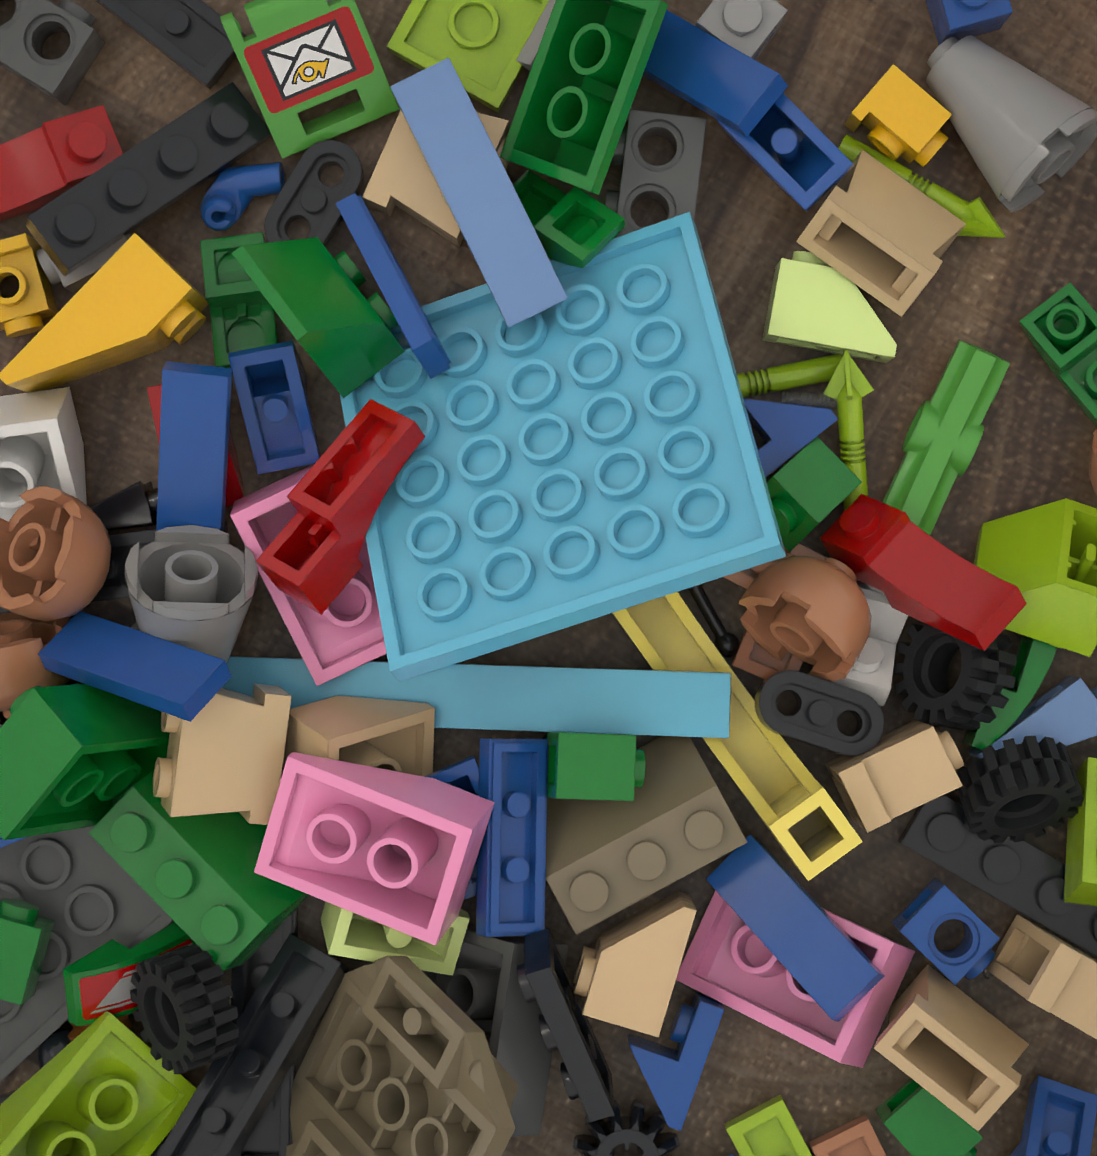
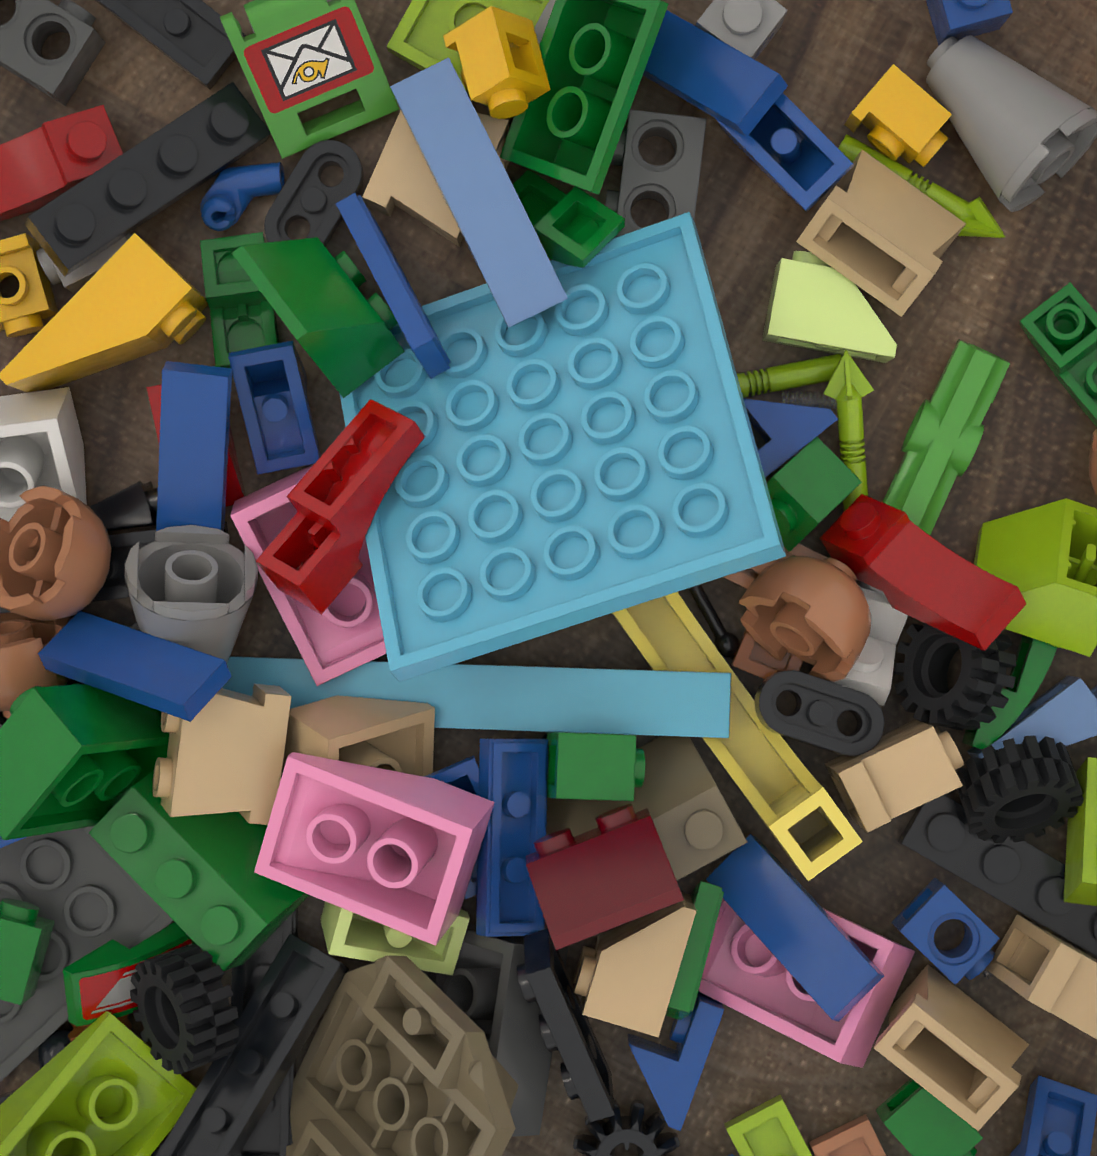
(500, 61): none -> yellow brick
(601, 875): none -> dark red slope
(707, 902): none -> green tile

